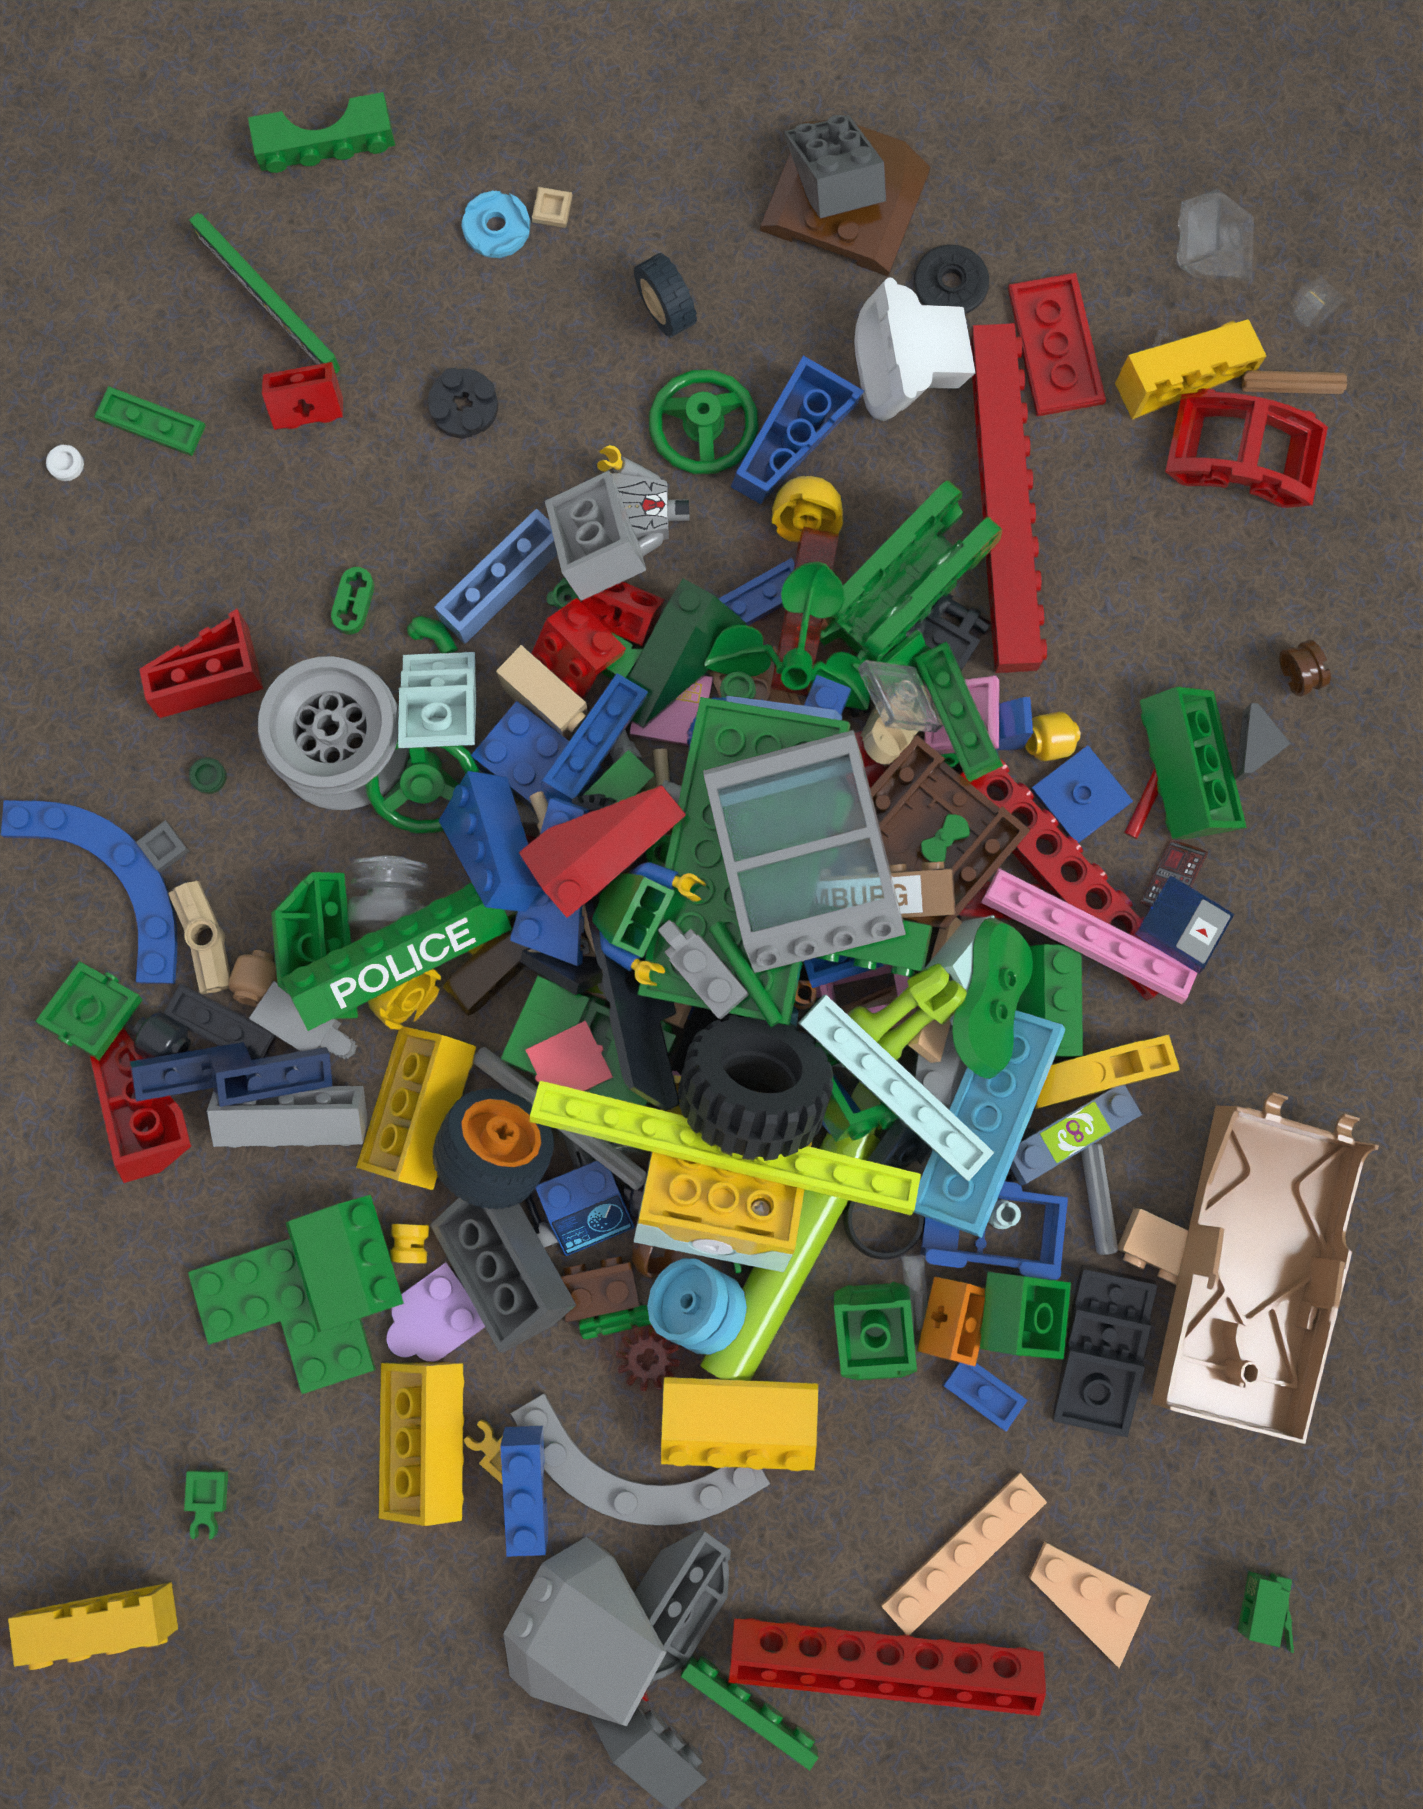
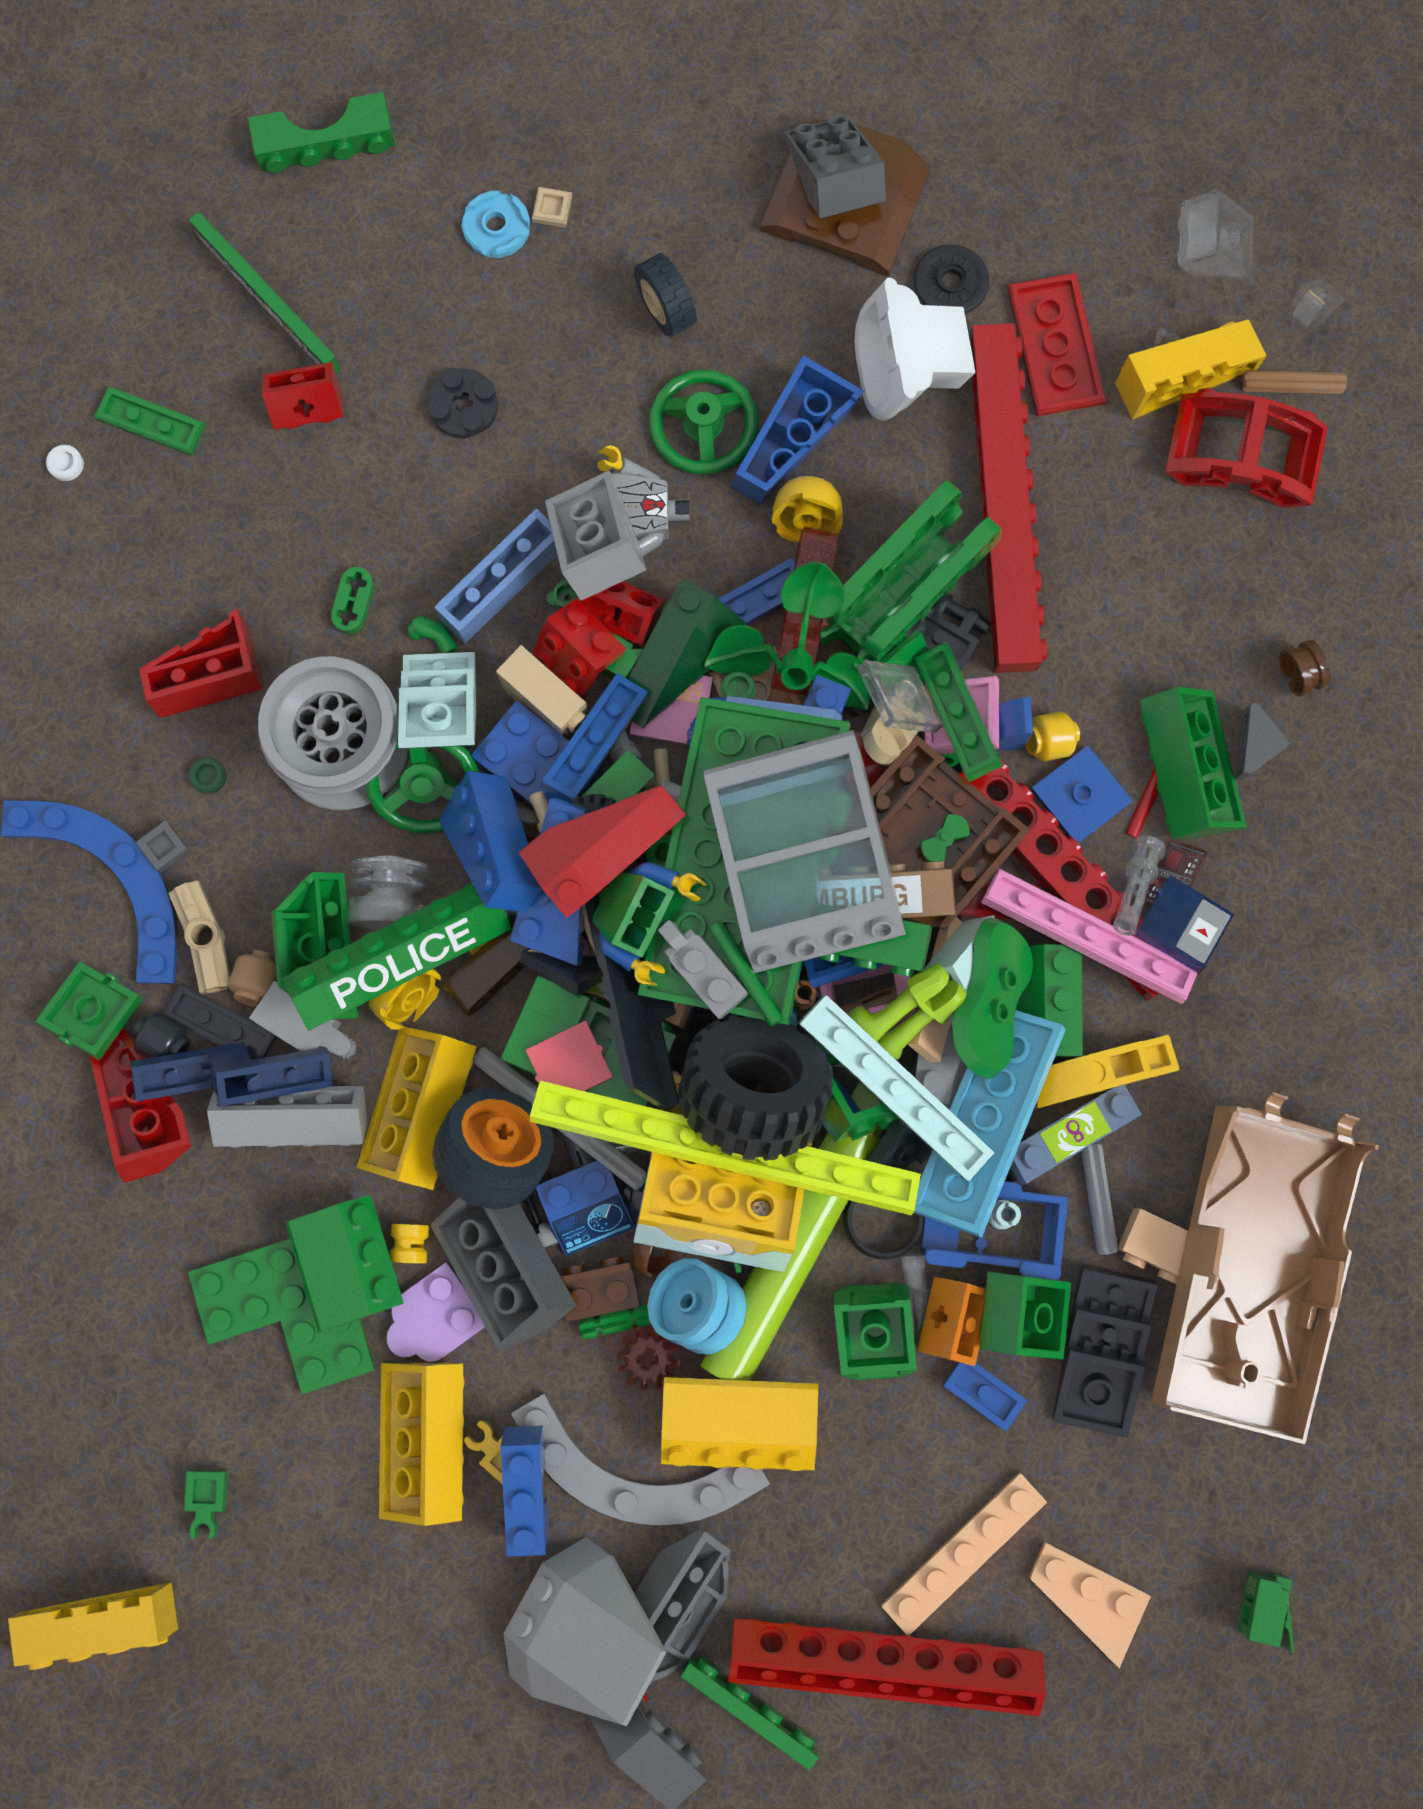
(1128, 915): none -> clear pin

